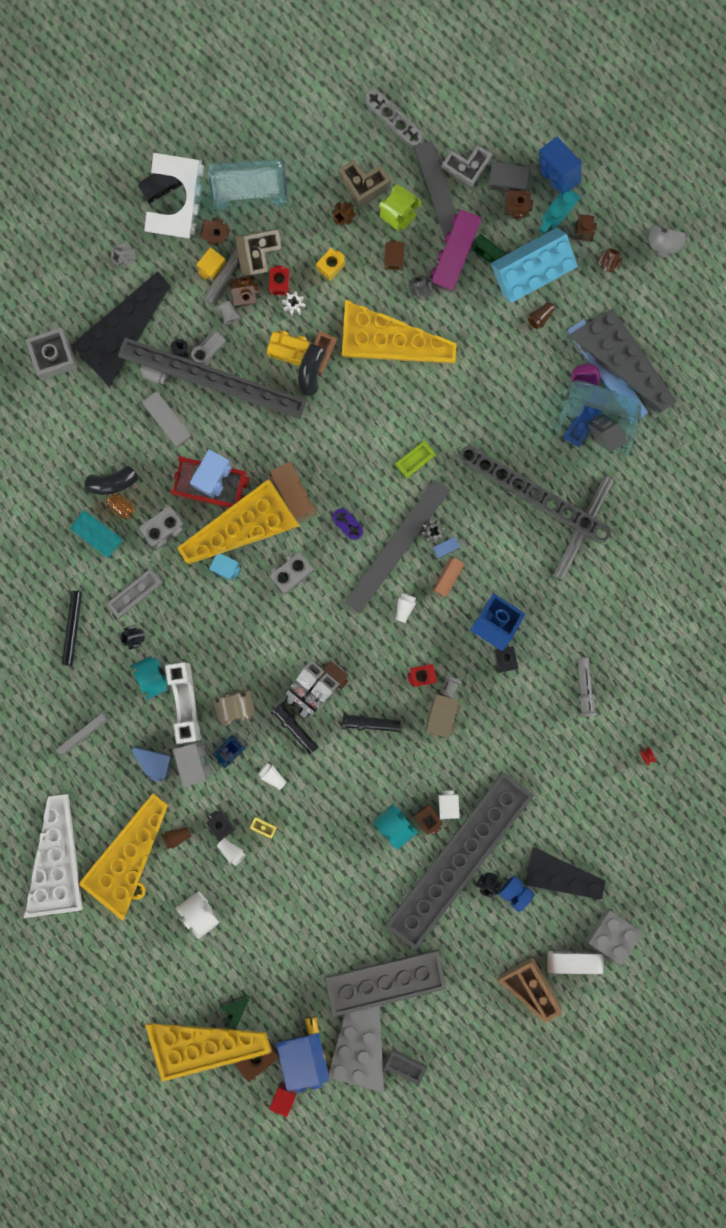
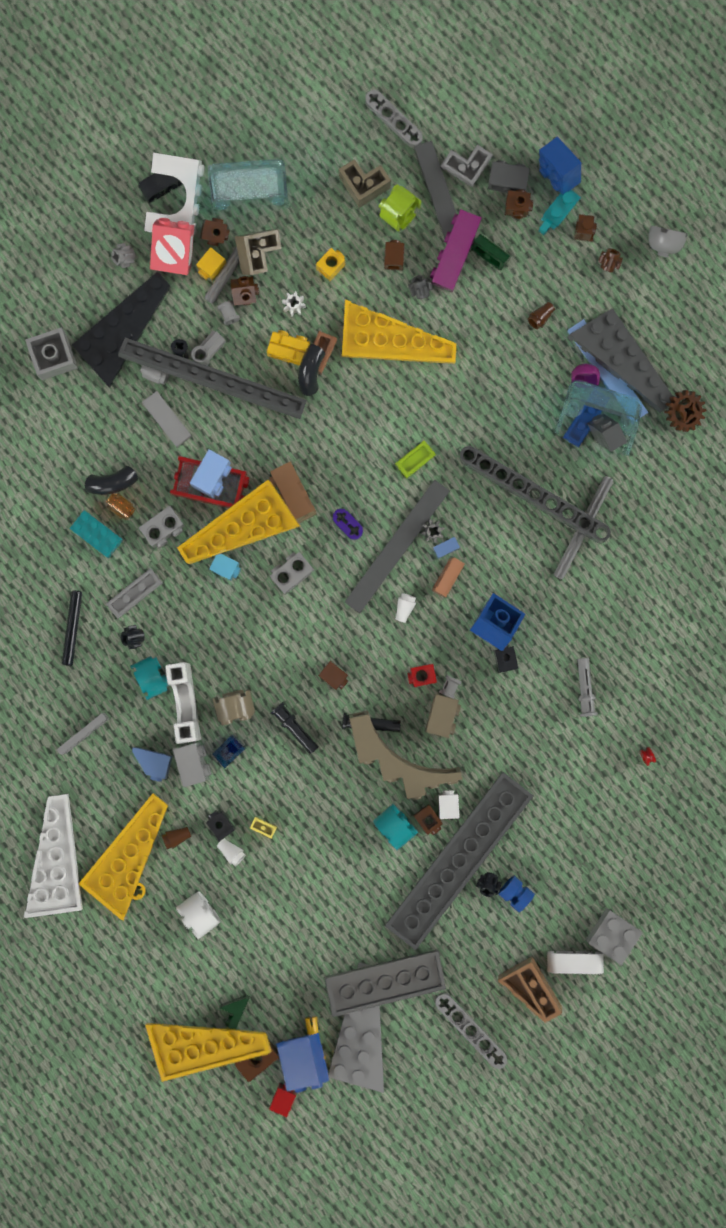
(172, 246): none -> coral brick
(271, 776): white cone -> none
(279, 288): red brick -> none
(306, 695): hips -> none
(343, 213): reddish brown gear -> none
(405, 1066): dark grey plate -> none
(415, 777): none -> dark tan arch
(477, 1037): none -> light grey beam
(534, 265): medium azure brick -> none
(557, 875): black wing -> none
(680, 418): none -> reddish brown gear

